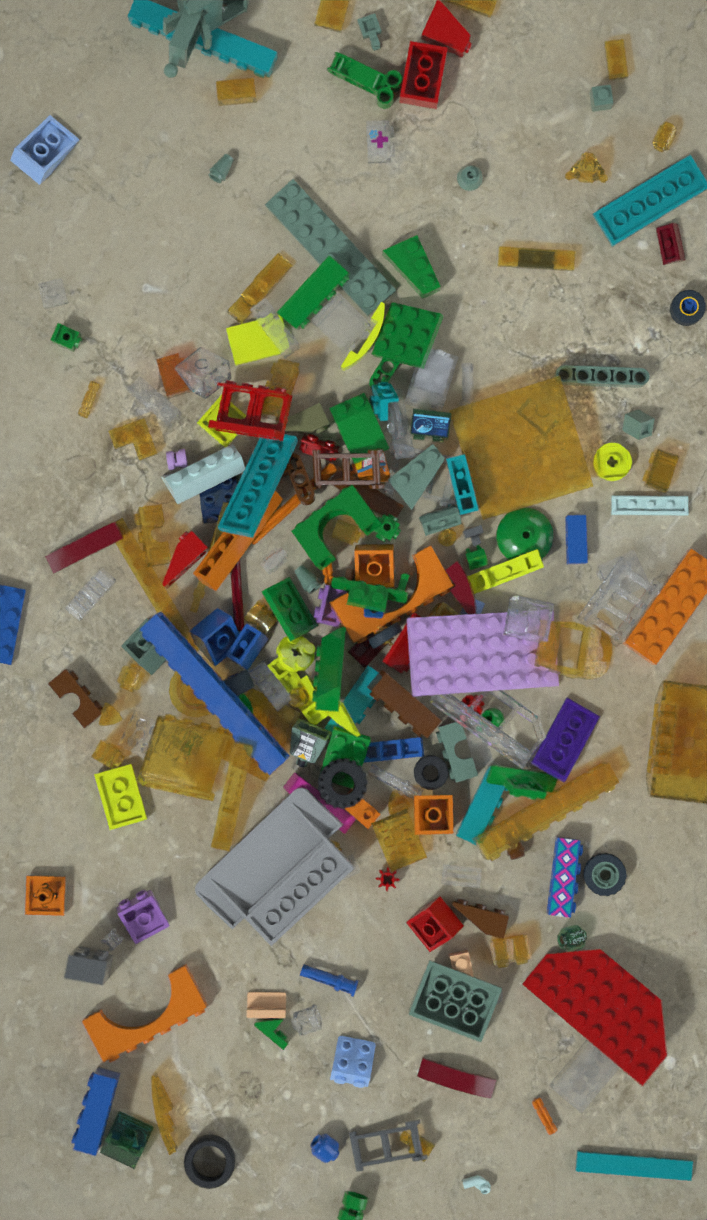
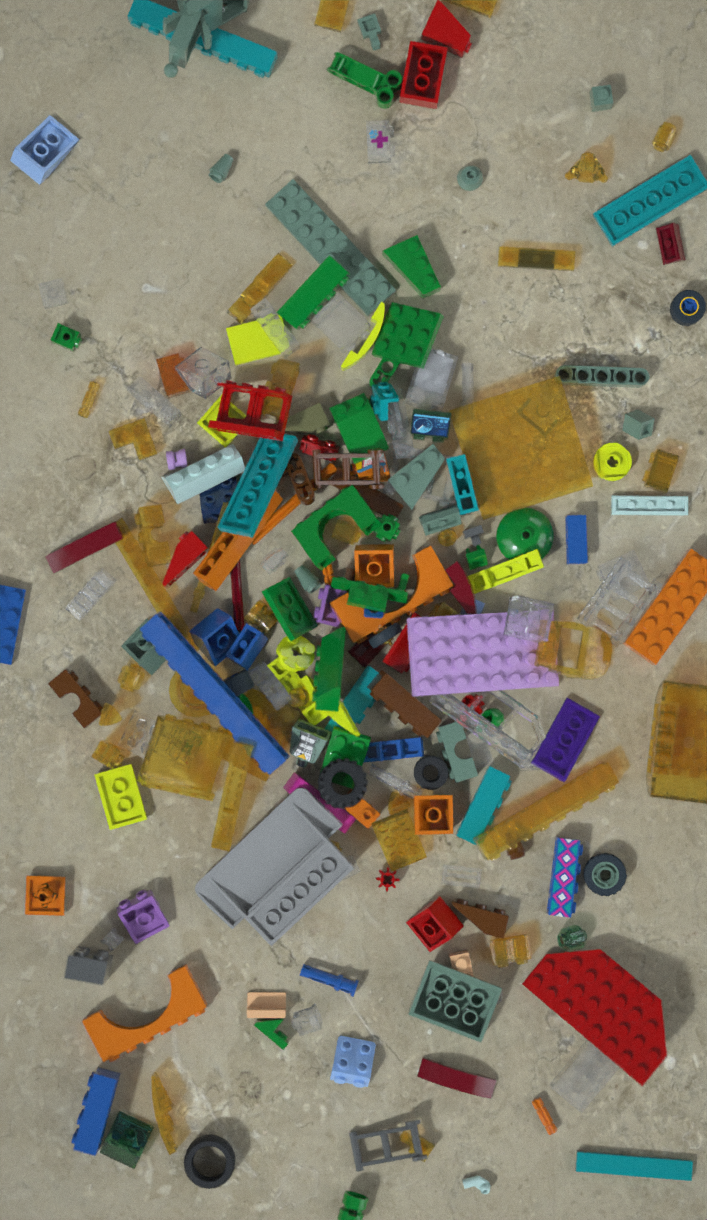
(236, 91): clear yellow brick -> none
(324, 1148): blue head -> none
(522, 781): green bracket -> none
(616, 59): clear yellow plate -> none

